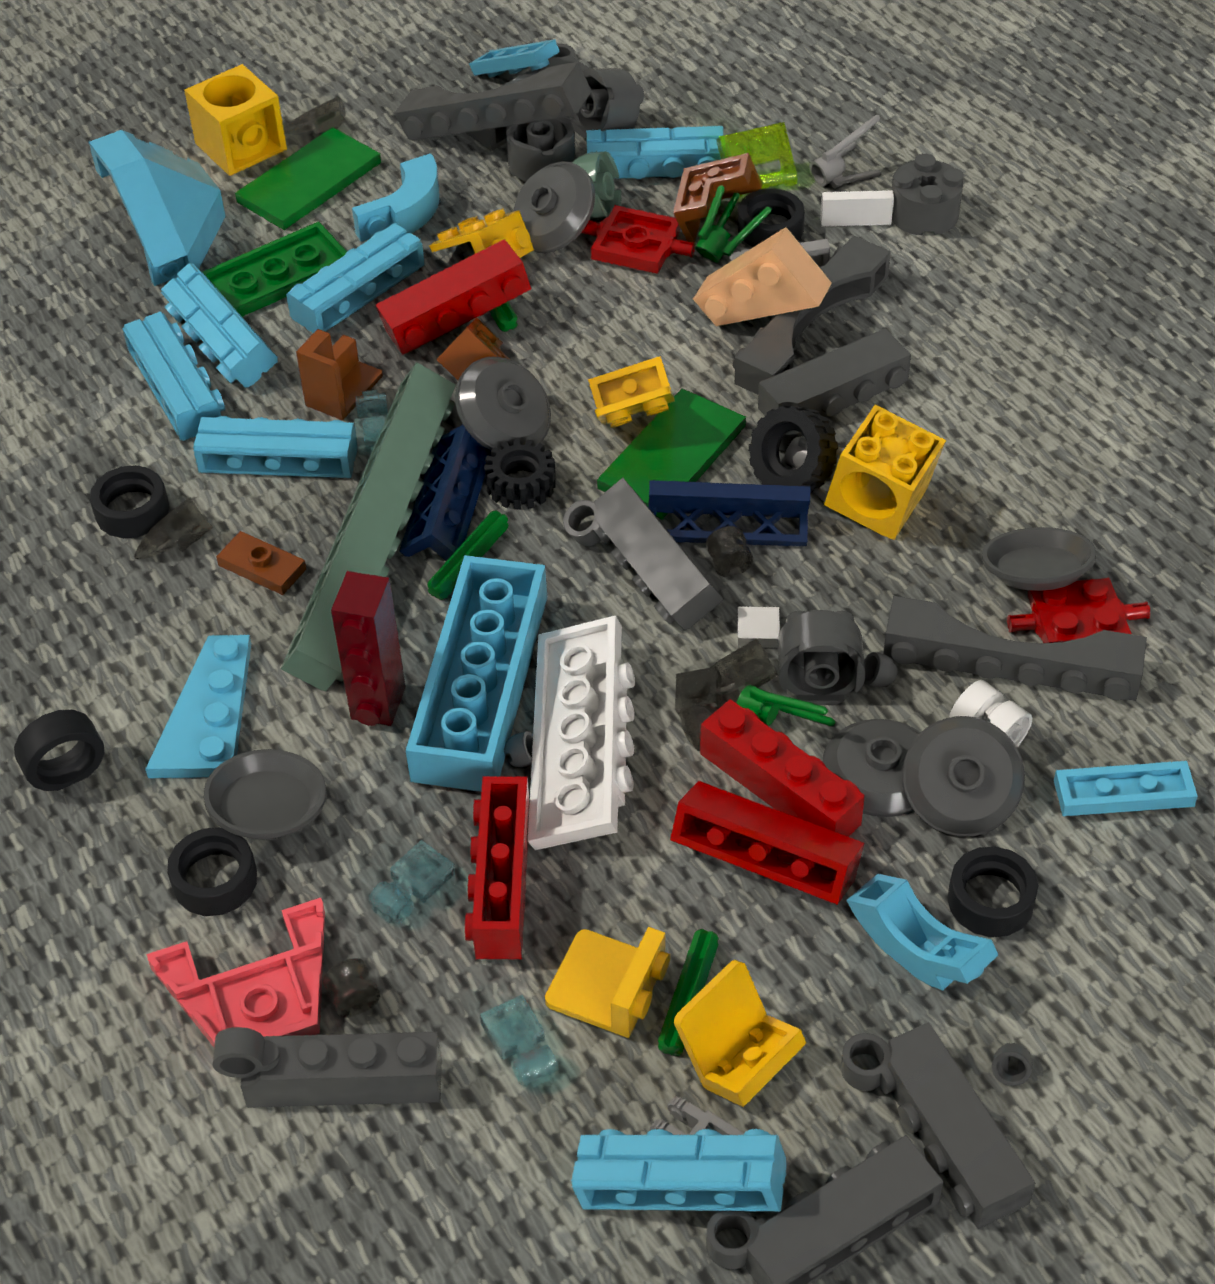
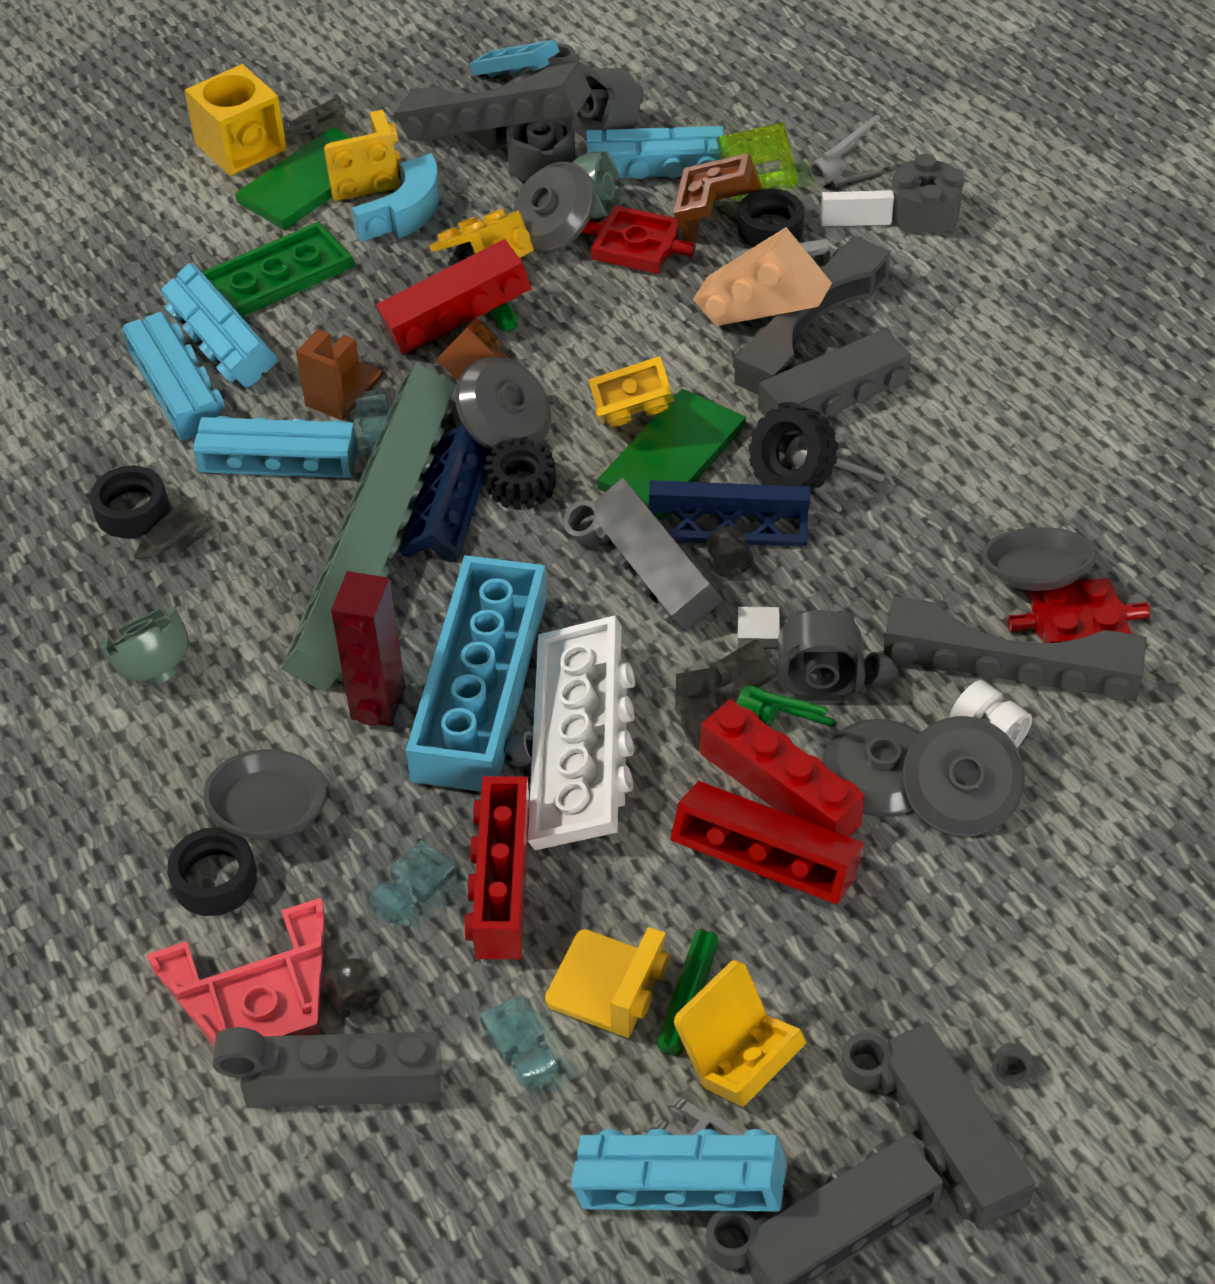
(49, 732): black tyre -> none
(149, 647): none -> sand green cylinder
(167, 199): medium azure panel -> none
(207, 714): medium azure wing -> none
(261, 562): dark orange plate -> none
(355, 279): medium azure brick -> none
(364, 162): none -> yellow bracket
(475, 545): green axle -> none
(714, 238): green plant -> none
(884, 472): yellow brick -> none
(916, 938): medium azure arch -> none
(987, 920): black tyre -> none
(1125, 788): medium azure plate -> none

